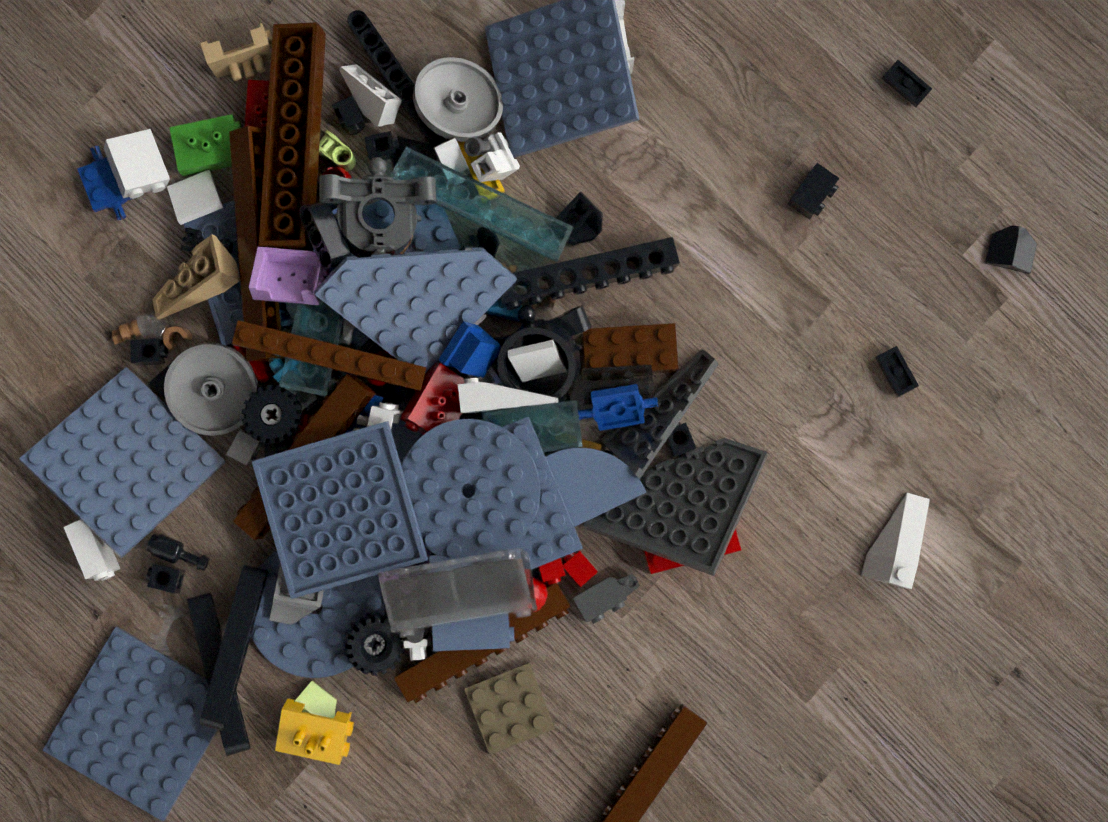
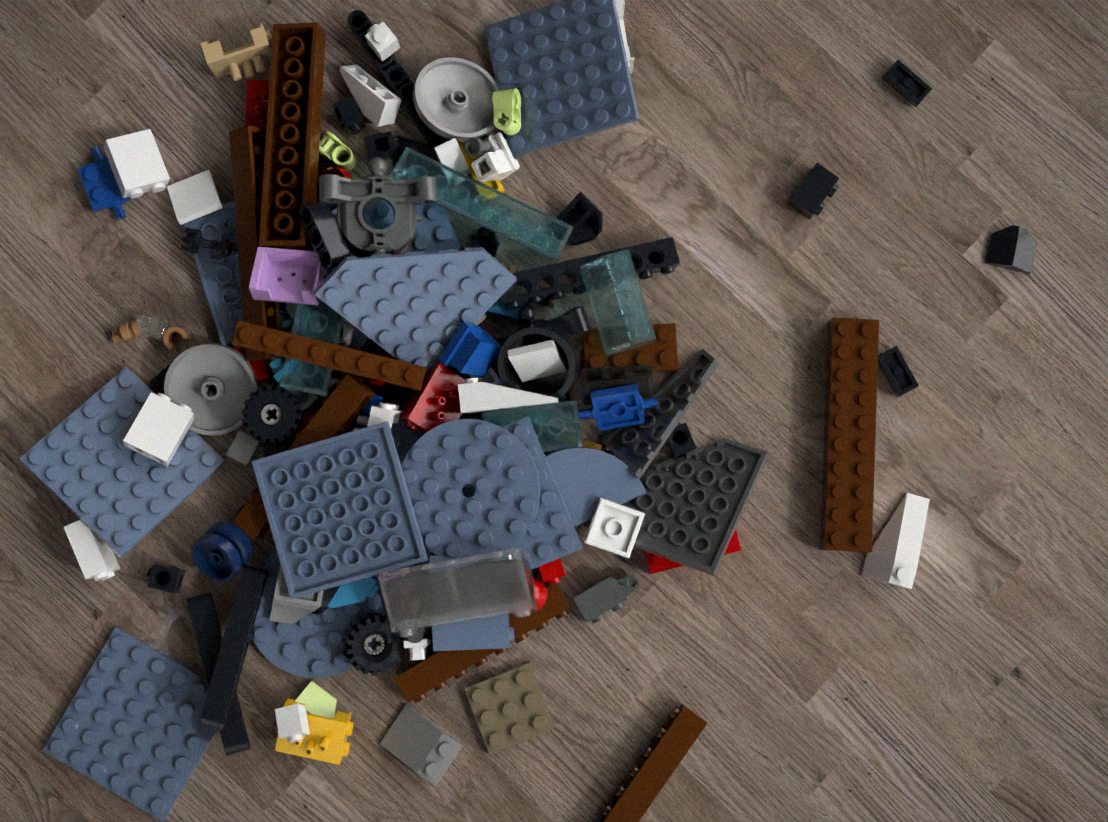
(139, 347): black brick -> none
(159, 428): none -> white brick
(172, 551): black piece -> none
(202, 277): tan wedge -> none
(203, 144): bright green piece -> none
(222, 551): none -> dark blue wheel
(292, 722): none -> white brick
(355, 592): none -> dark azure slope
(382, 40): none -> white brick
(422, 744): none -> light grey slope
(507, 110): none -> yellowish green piece
(579, 567): red brick -> none
(614, 527): none -> white tile
(617, 302): none -> clear light blue slope
(849, 435): none -> reddish brown brick

